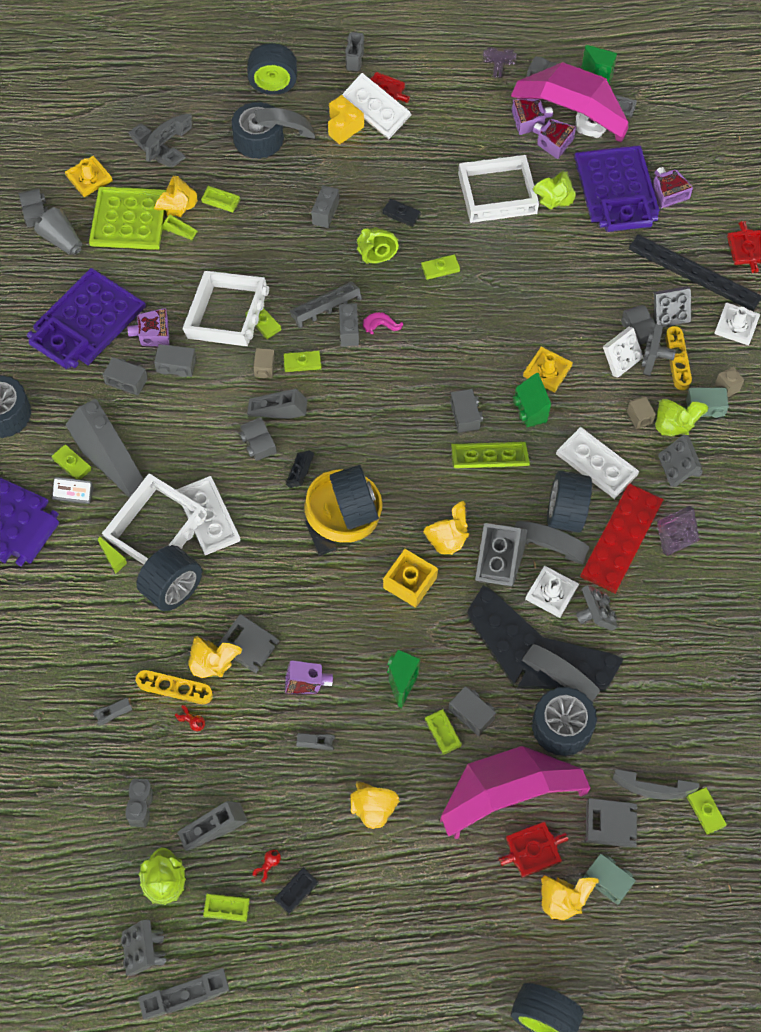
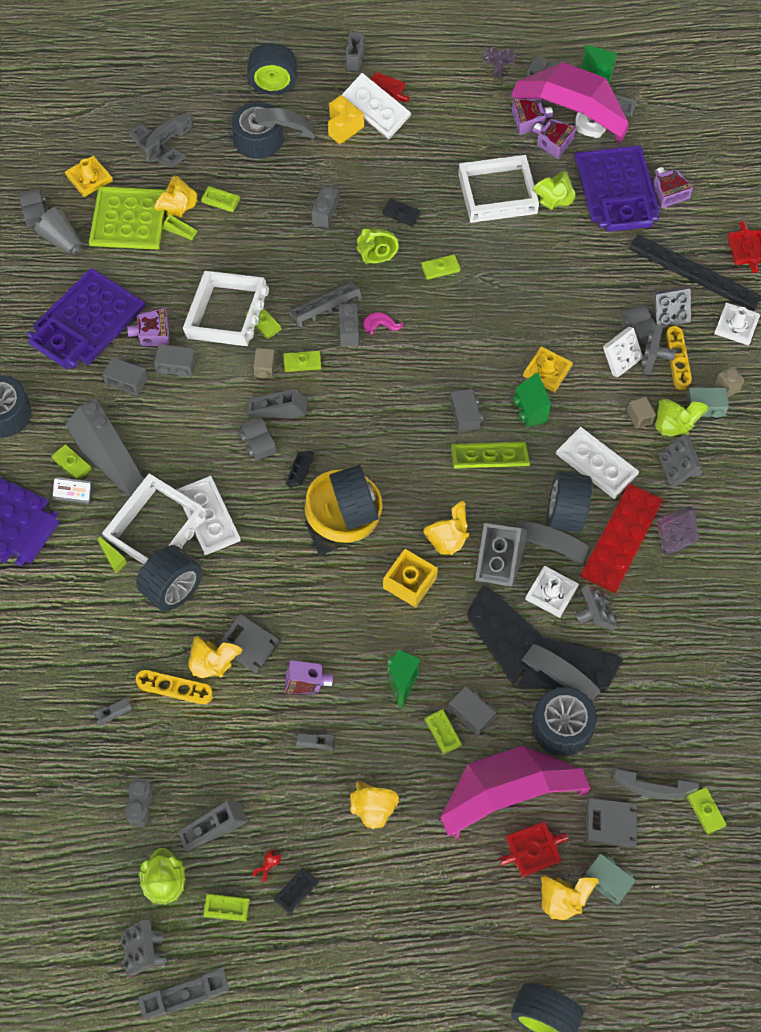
(196, 722): red arm -> none

